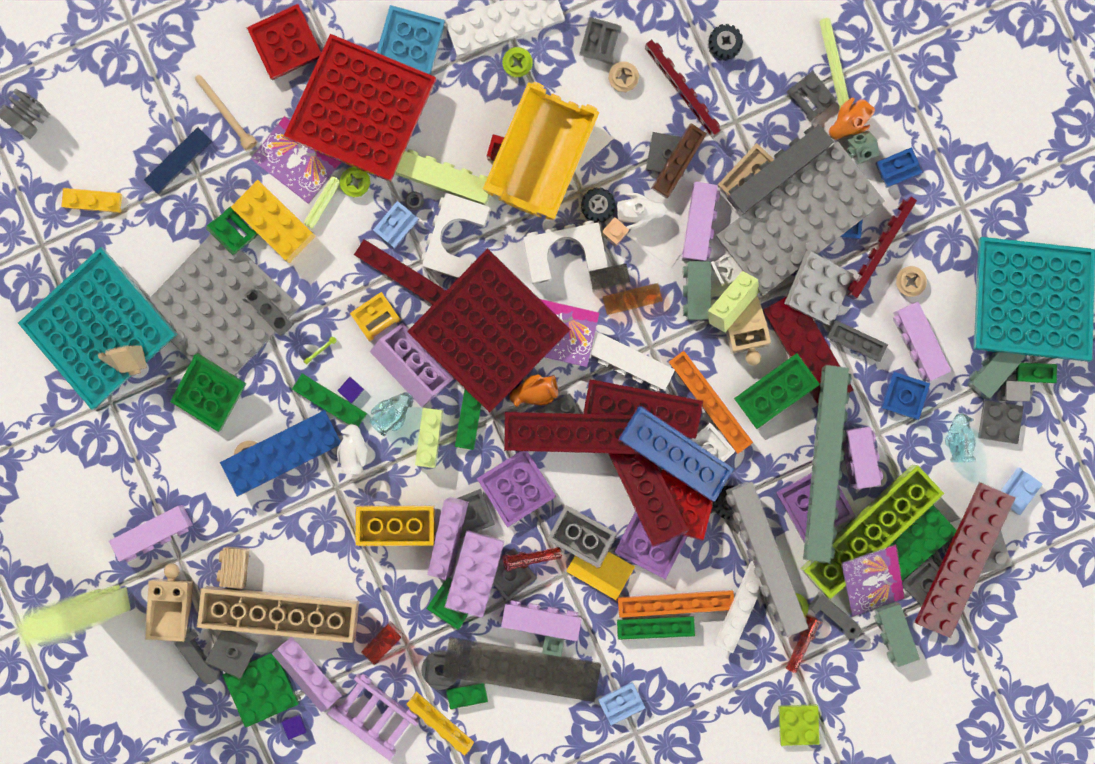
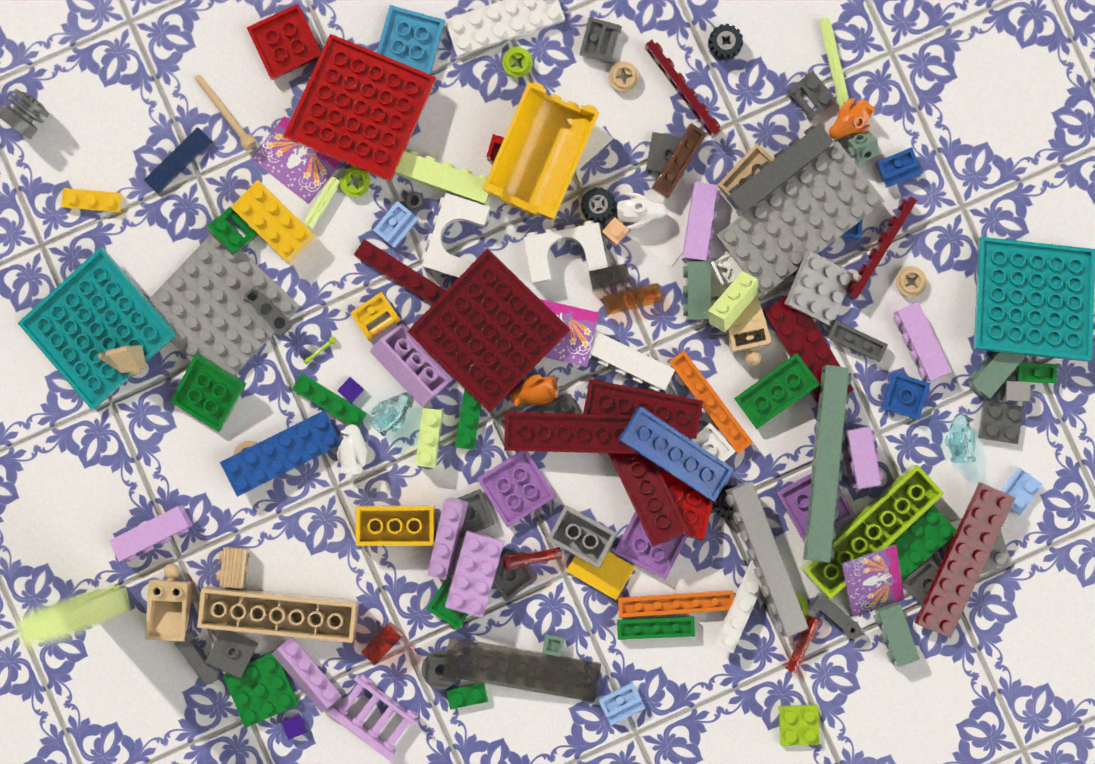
(440, 723): yellow plate -> none
(541, 621): lavender brick -> none

